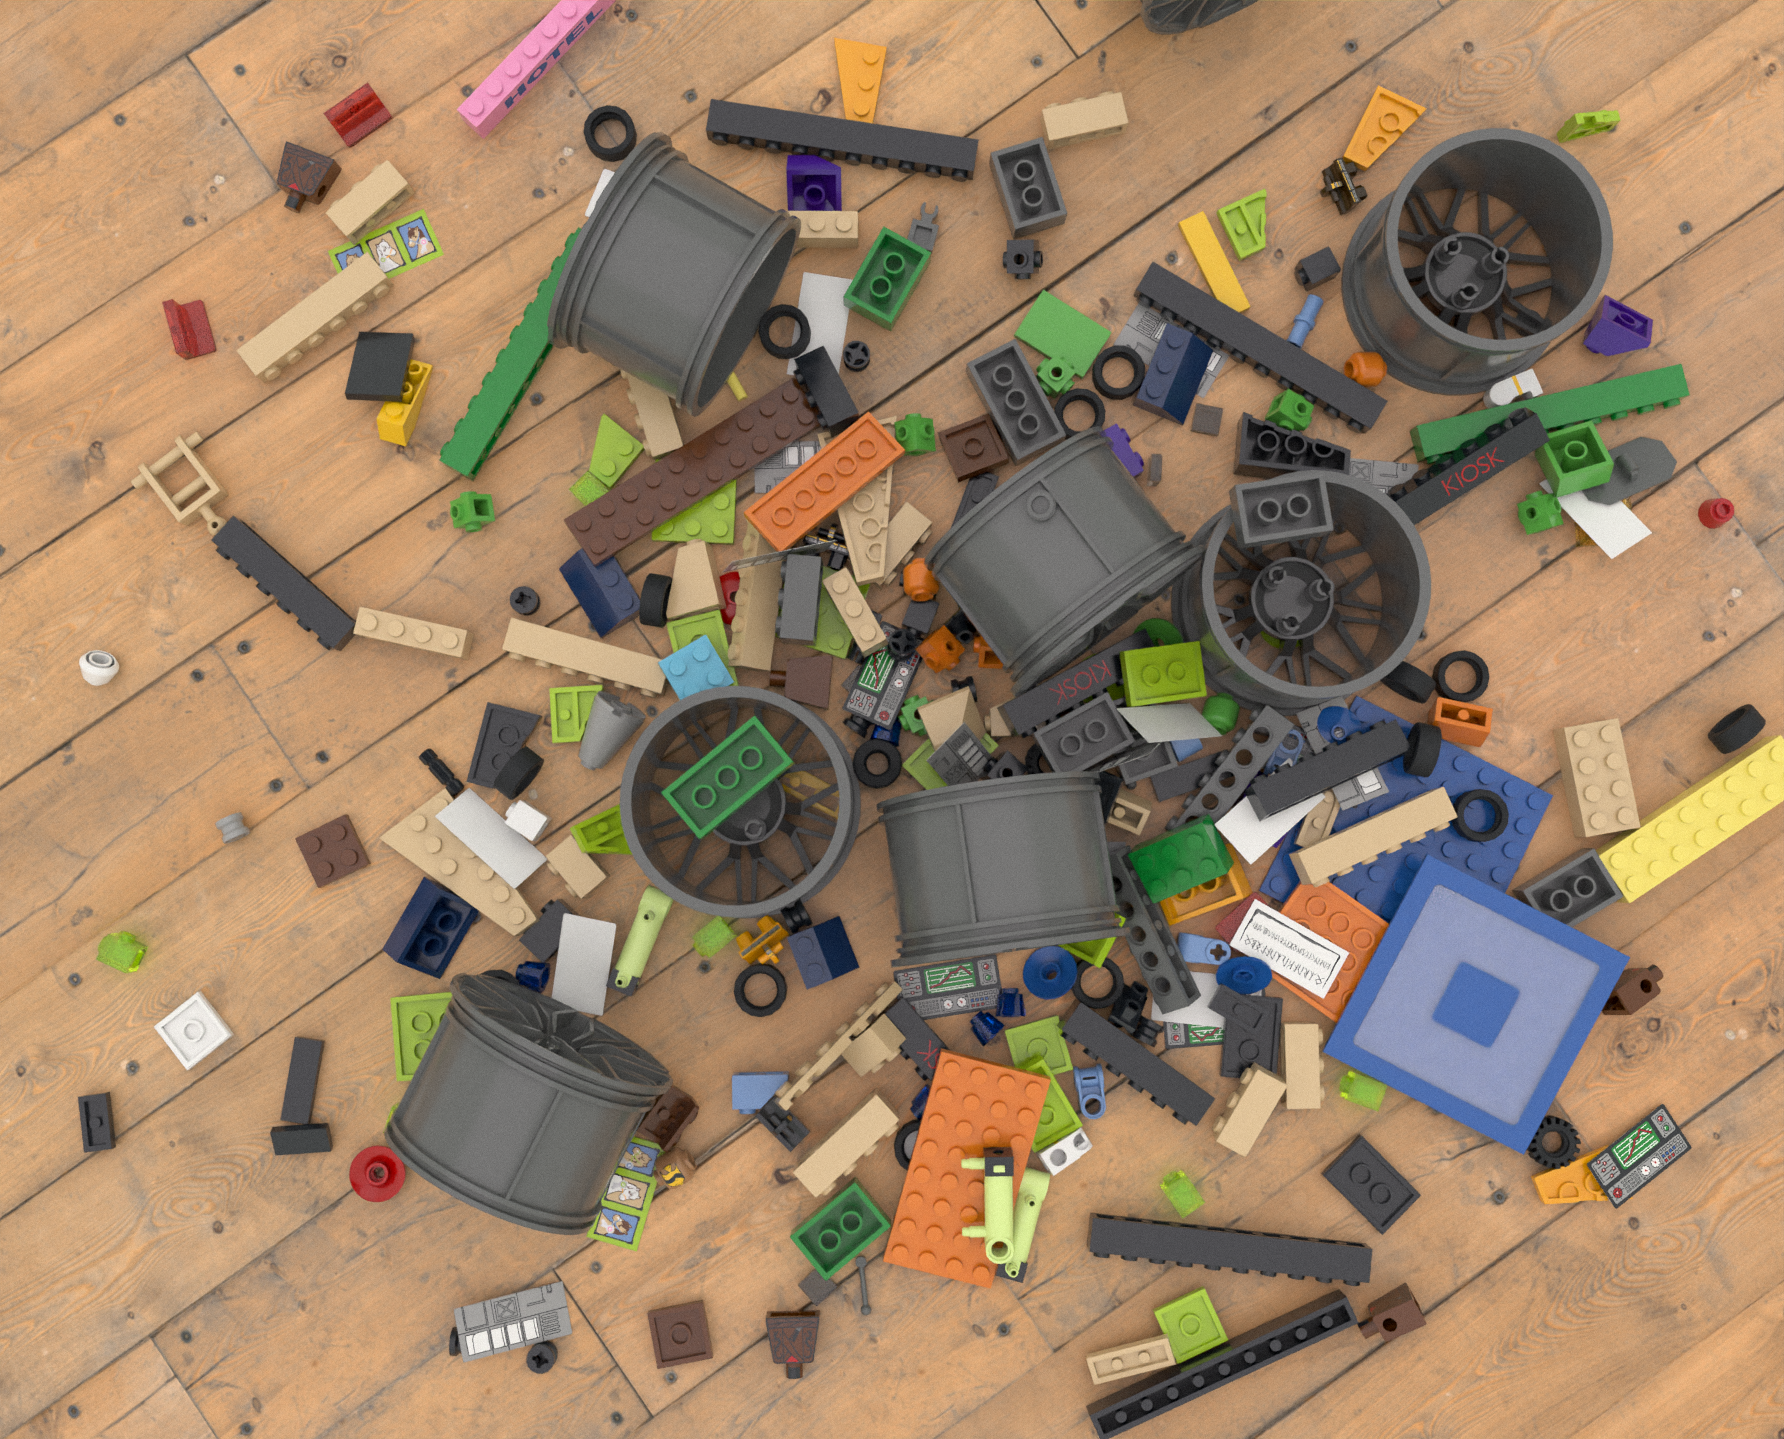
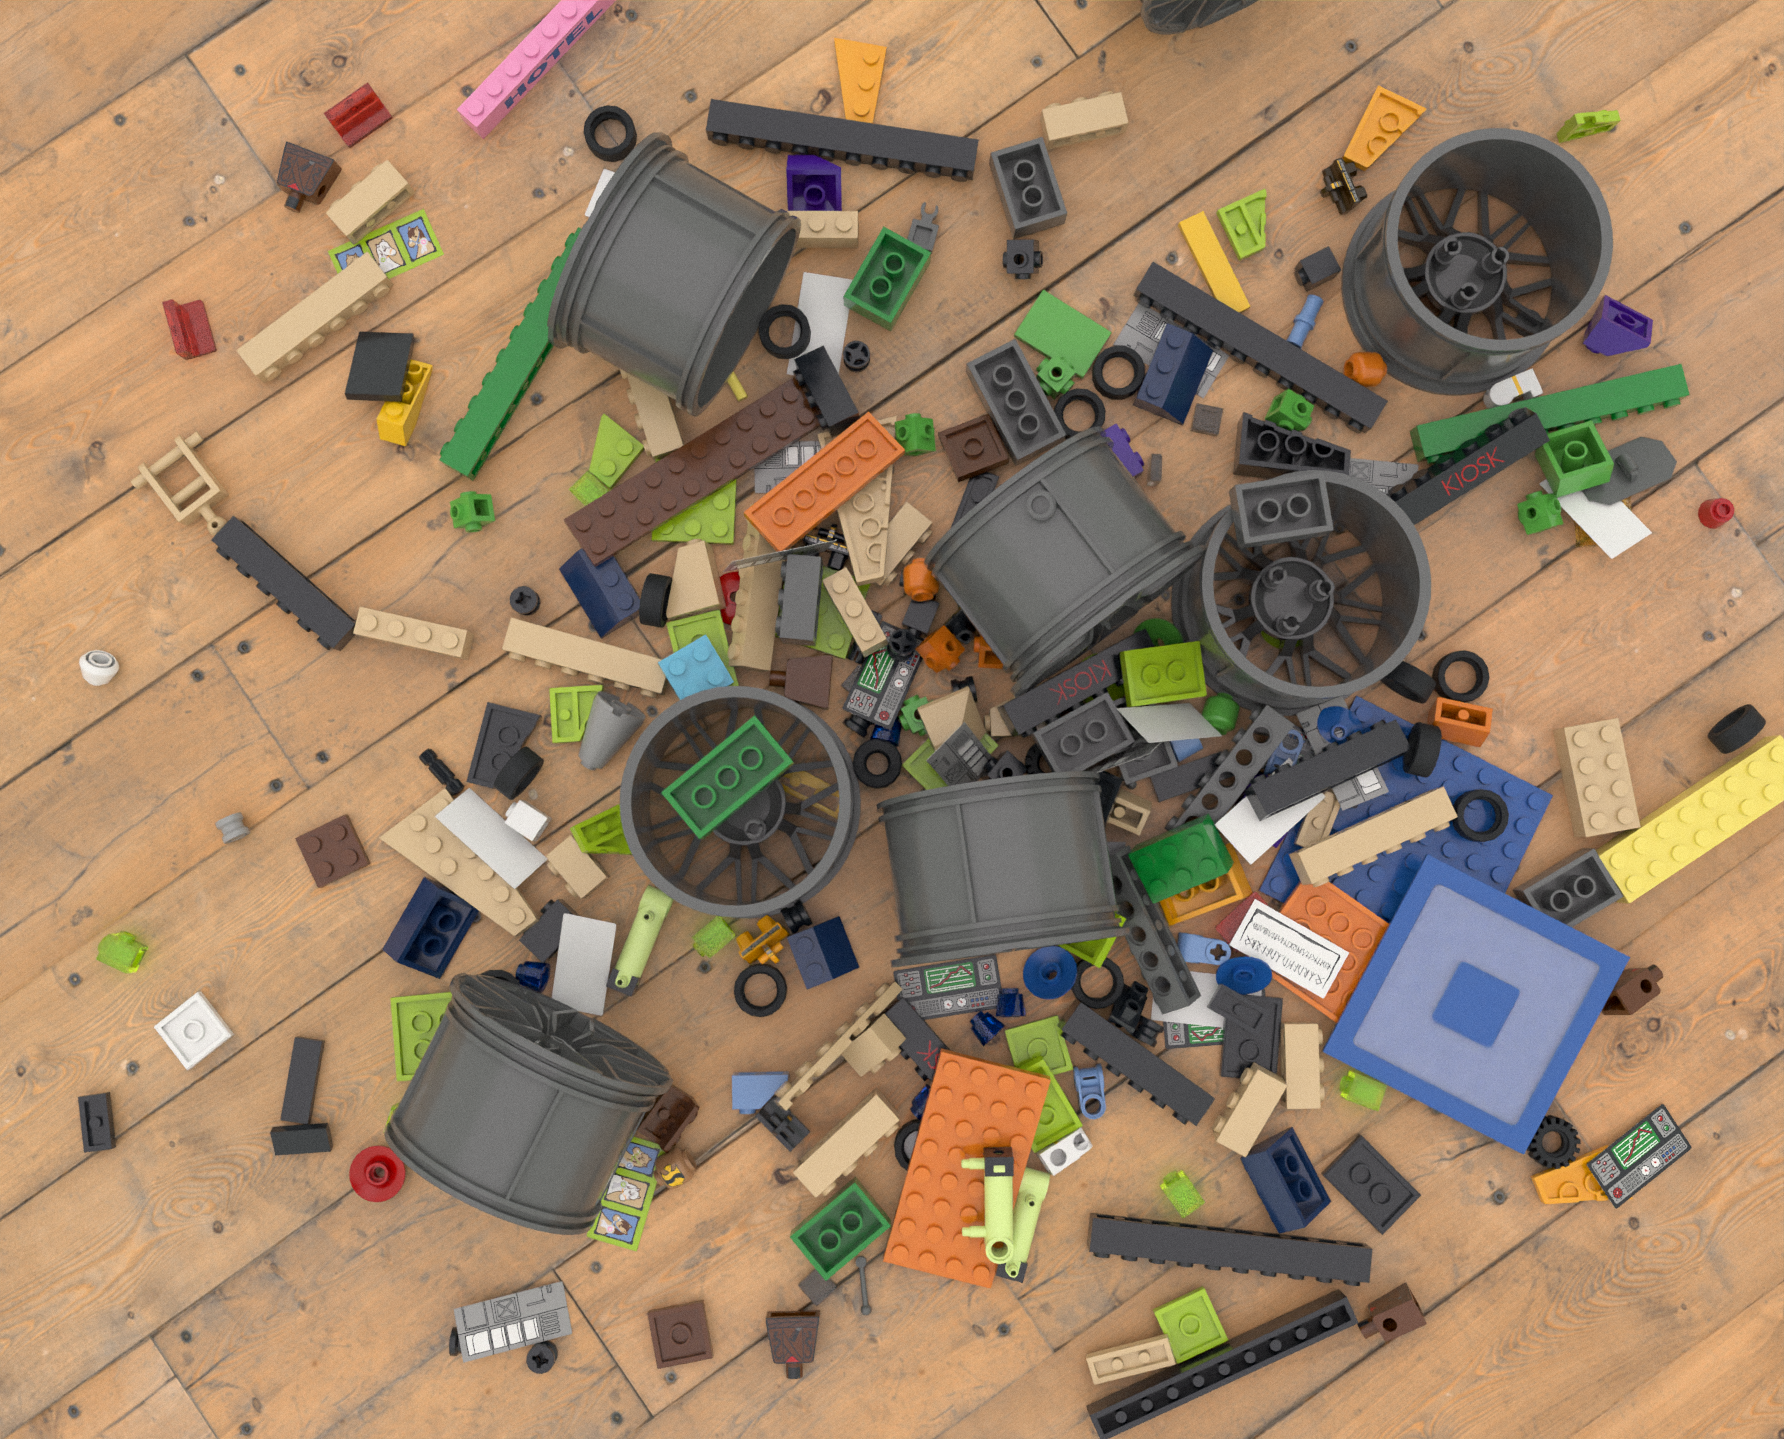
(1286, 1181): none -> dark blue slope

